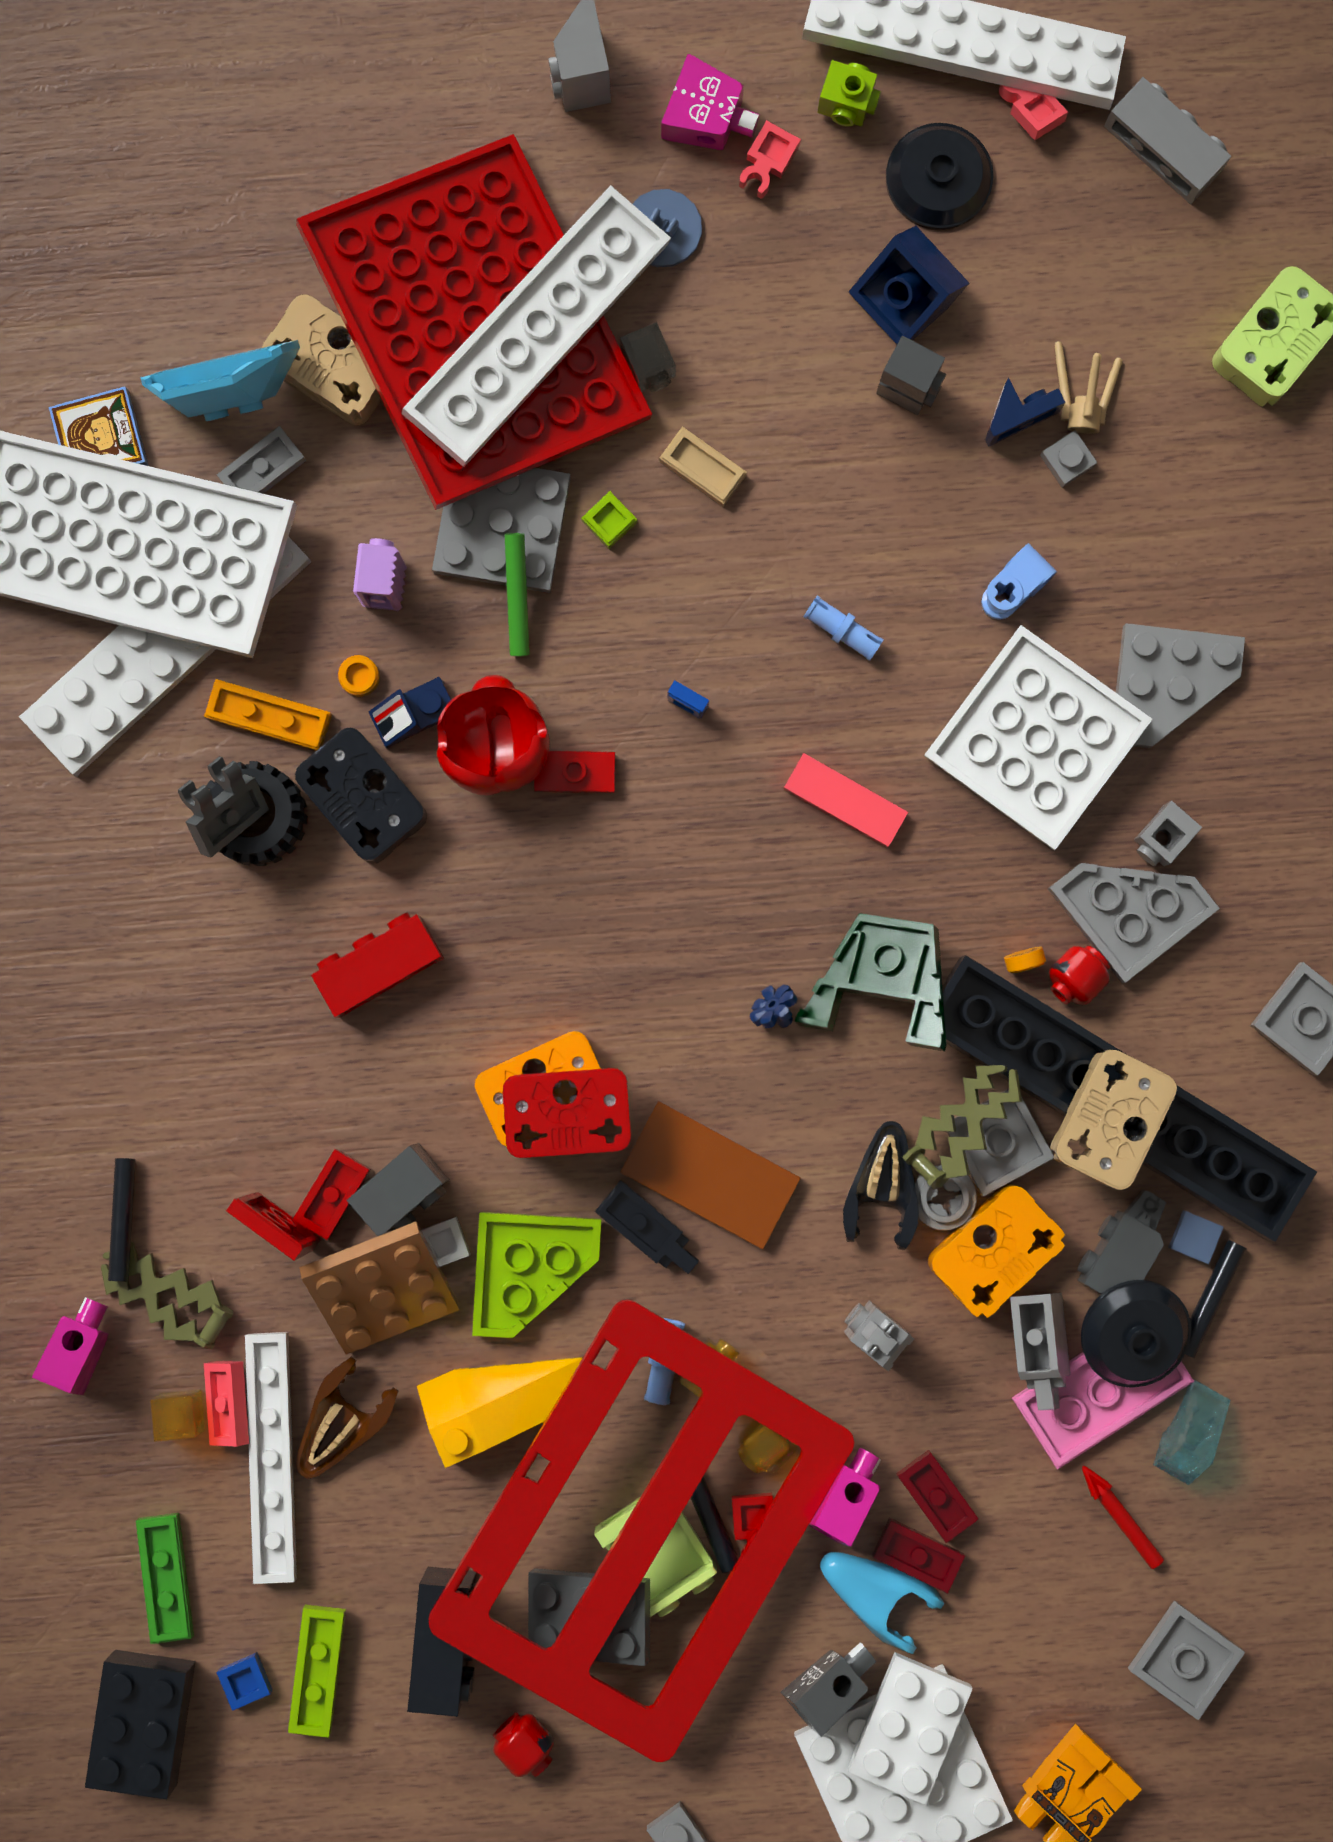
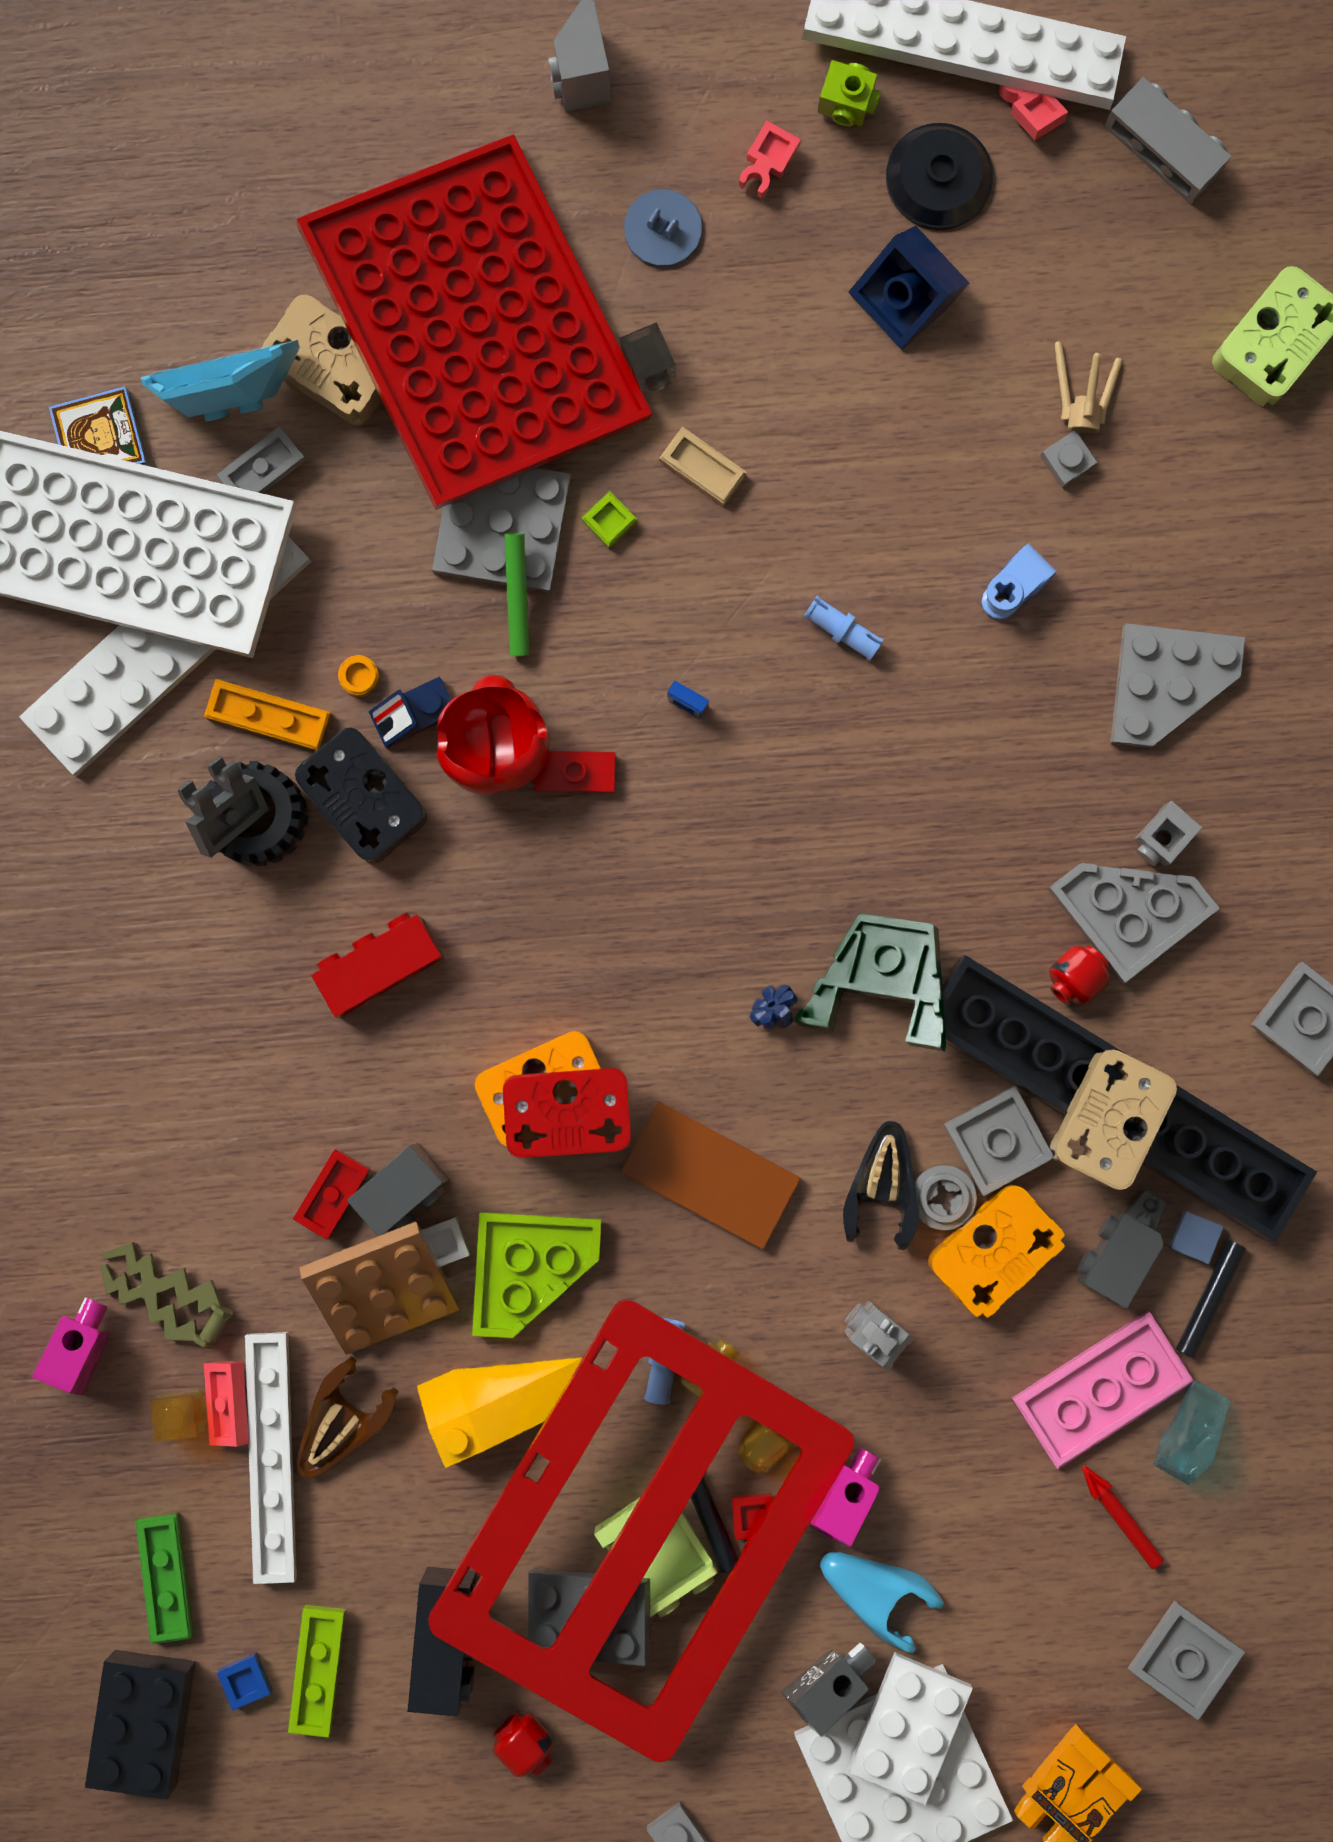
(121, 1220): black piece -> none
(274, 1225): red tile -> none
(379, 575): lavender brick -> none
(536, 326): white plate -> none
(646, 1227): black hinge -> none
(706, 107): dark pink torso -> none
(845, 800): coral tile -> none
(912, 376): dark grey piece -> none
(918, 1555): dark red plate -> none
(937, 1496): dark red plate -> none
(975, 1114): olive piece -> none
(1013, 417): dark blue slope -> none
(1025, 959): light orange tile -> none
(1038, 737): white plate -> none
(1041, 1345): light grey hinge -> none
(1135, 1333): black piece -> none

